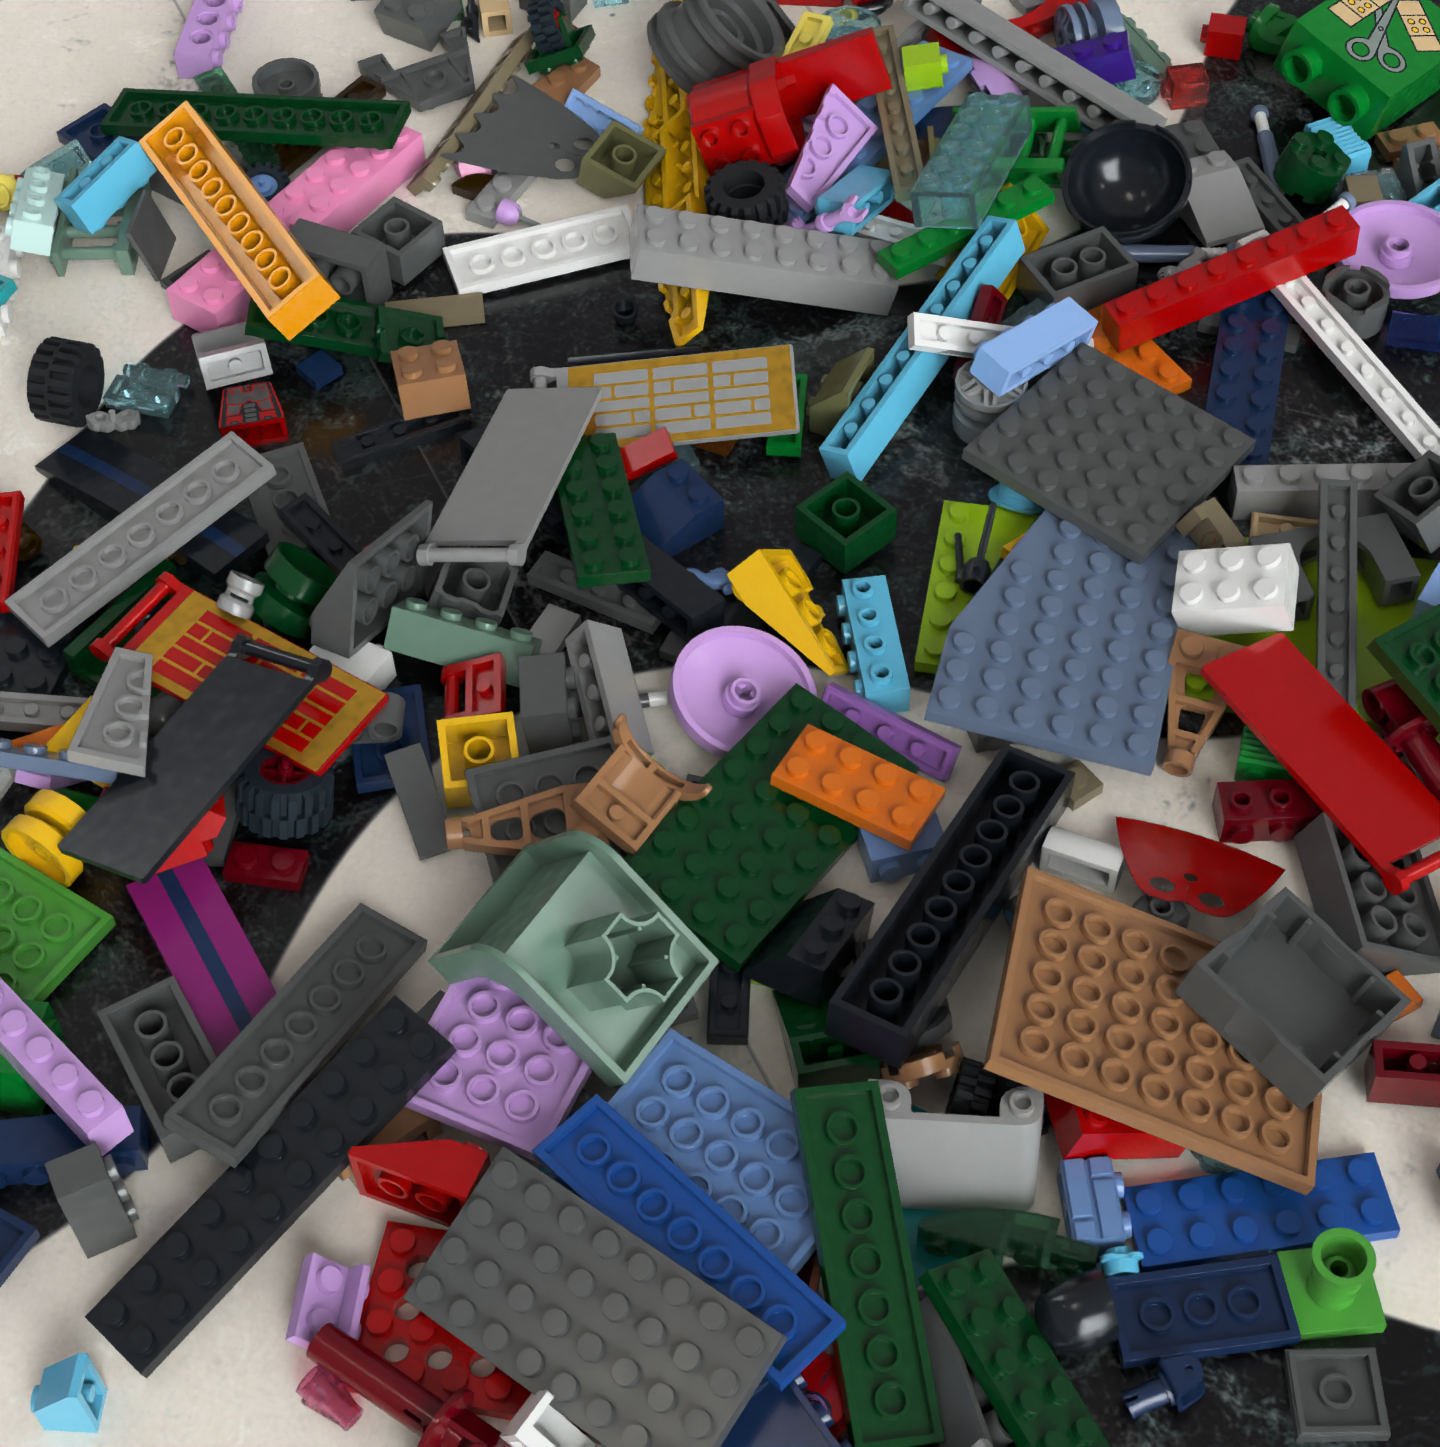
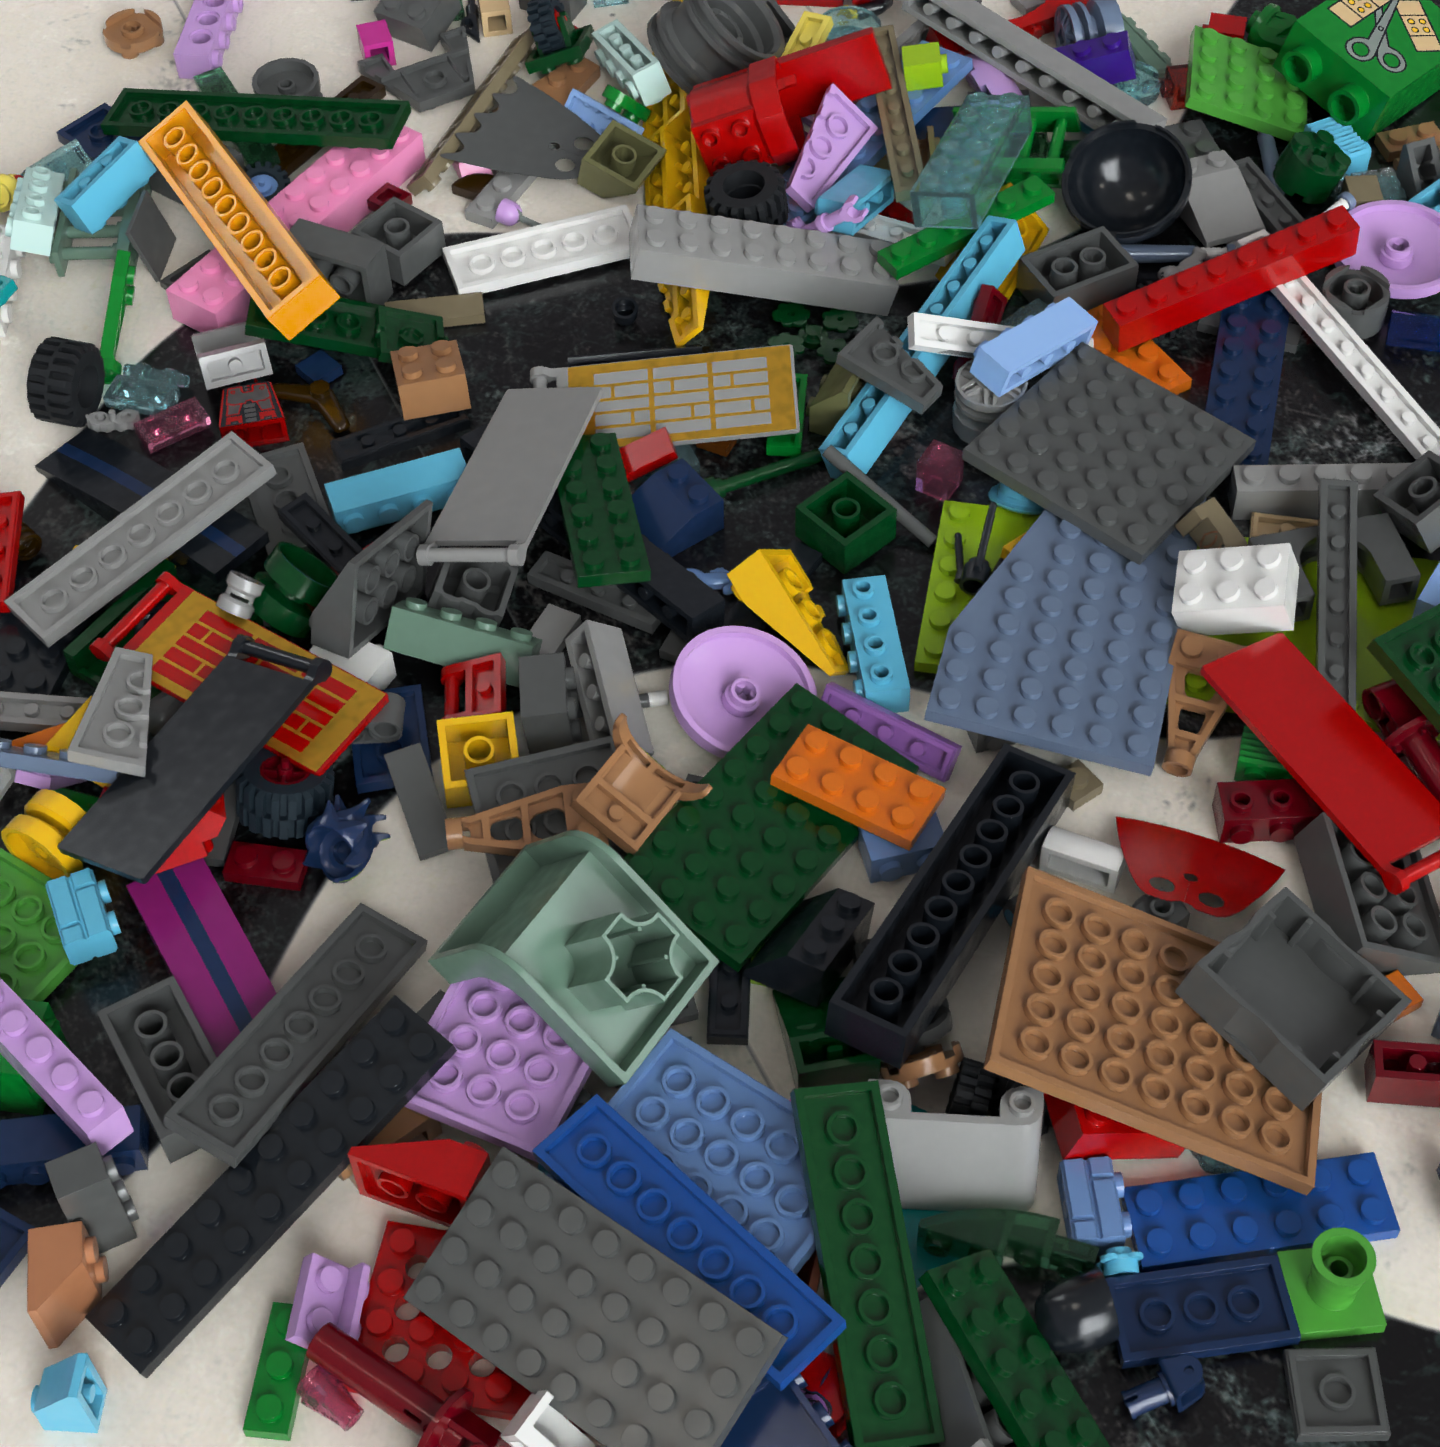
(63, 1279): none -> nougat slope
(82, 916): none -> medium azure brick
(120, 295): none -> green plate
(146, 32): none -> medium nougat plate
(172, 424): none -> clear pink plate
(278, 1374): none -> green plate
(319, 397): none -> dark brown piece
(342, 840): none -> dark blue hair
(376, 39): none -> dark pink brick
(385, 193): none -> dark red plate
(393, 491): none -> medium azure brick
(618, 100): none -> green plate
(630, 63): none -> light aqua brick
(764, 473): none -> dark green piece
(813, 336): none -> dark green plant
(887, 366): none -> dark grey wing
(903, 516): none -> dark grey bar
(939, 470): none -> clear pink brick
(1241, 85): none -> bright green plate

